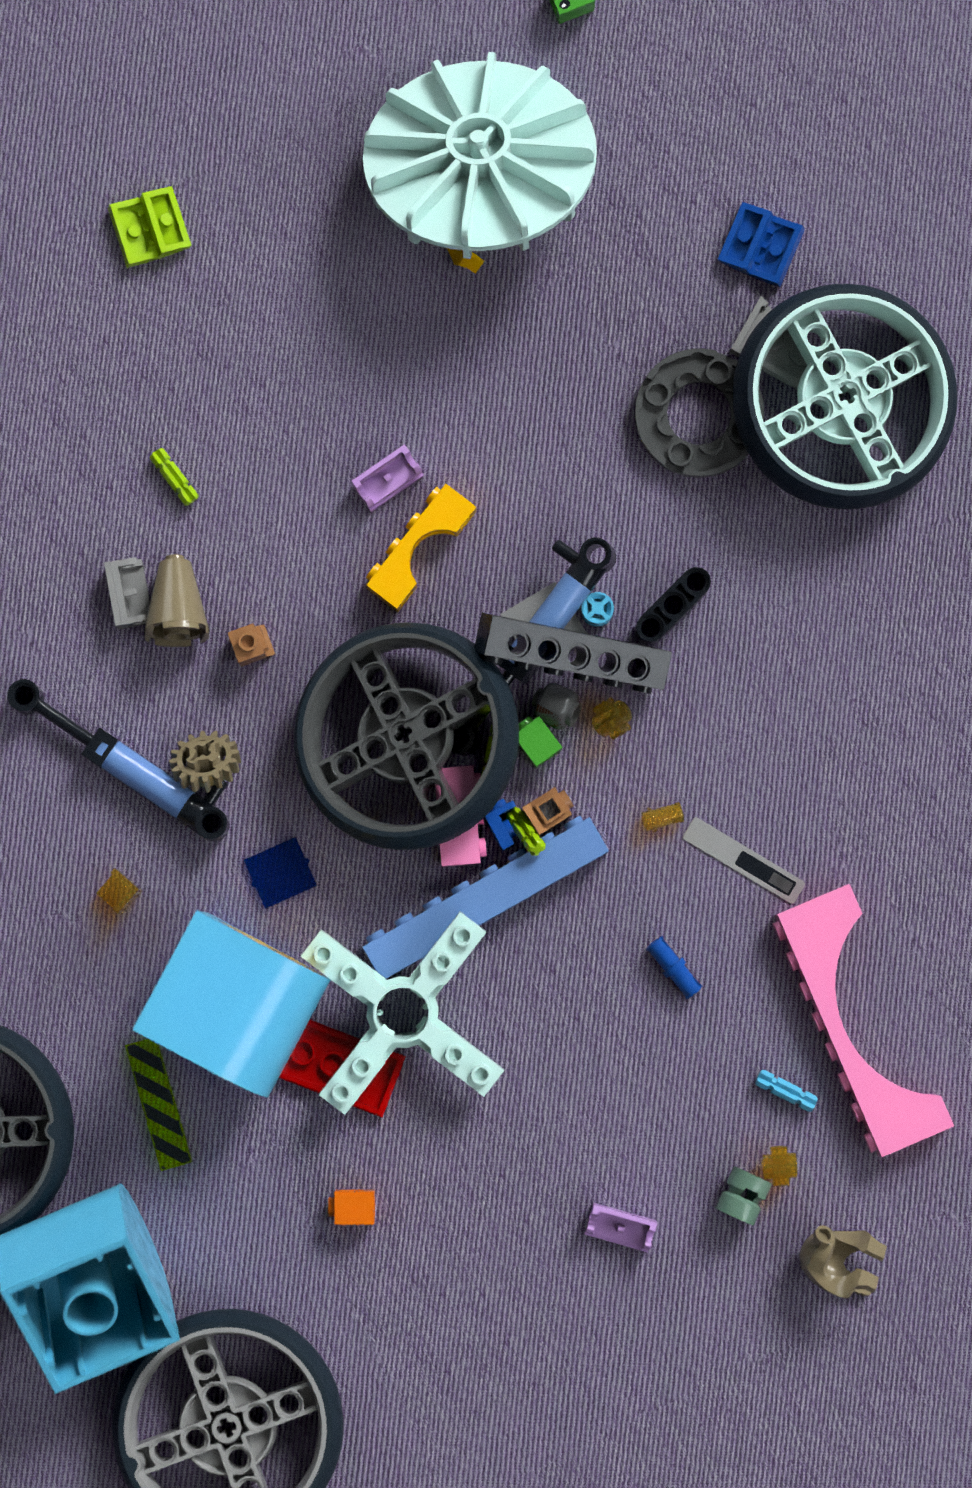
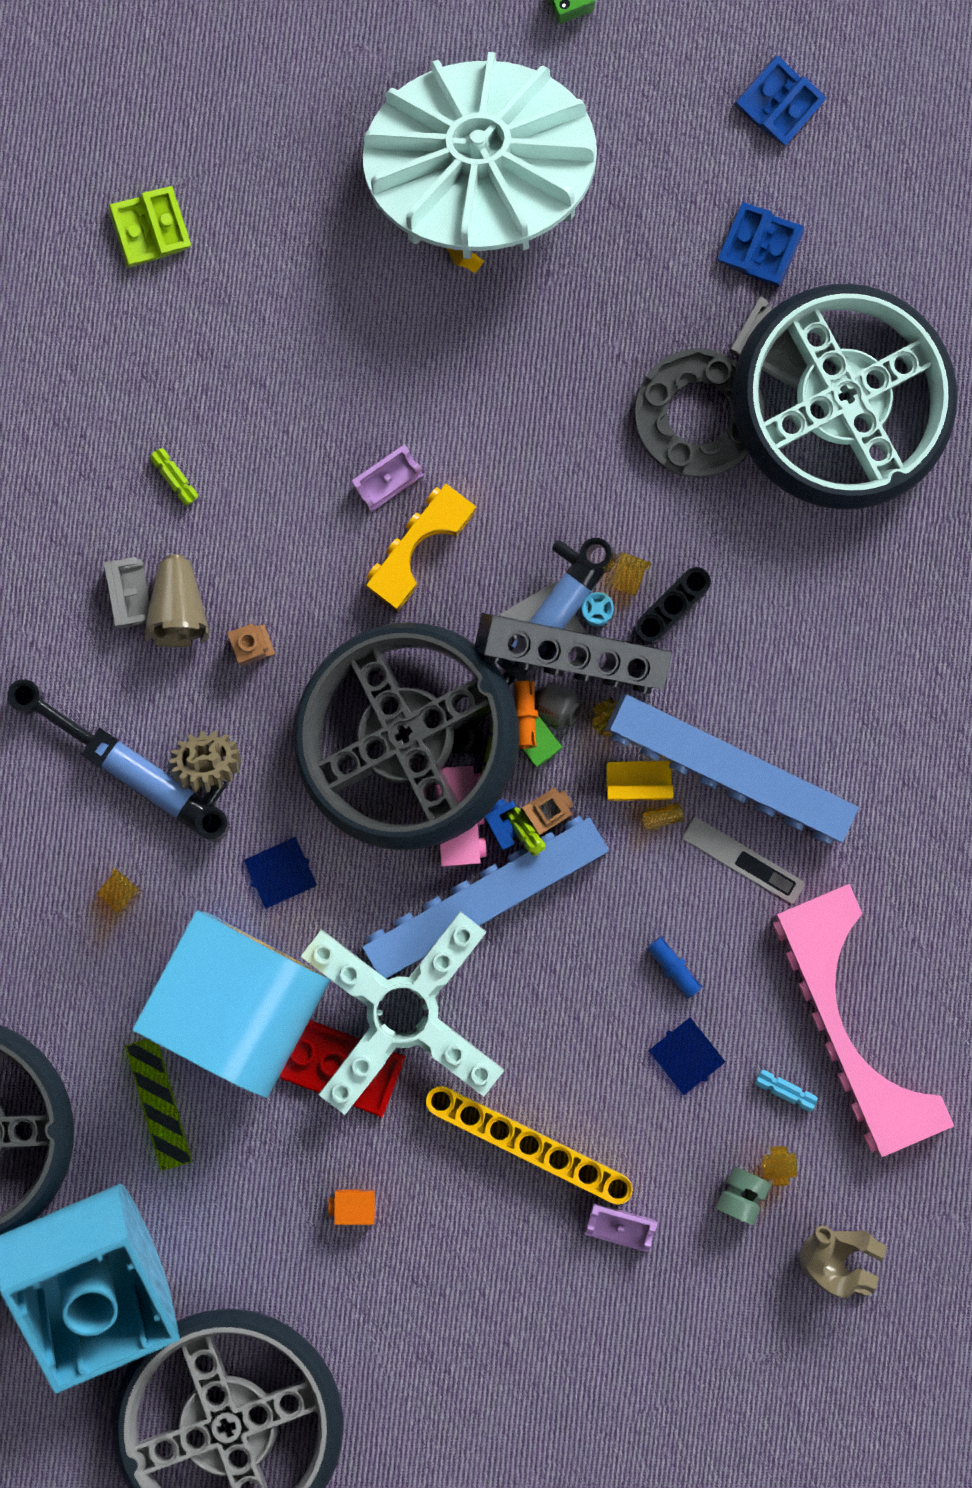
(526, 713): none -> orange pin
(541, 1156): none -> yellow beam
(627, 573): none -> clear yellow panel
(639, 781): none -> yellow panel
(687, 1056): none -> clear blue piece
(731, 769): none -> medium blue brick
(780, 100): none -> blue slope

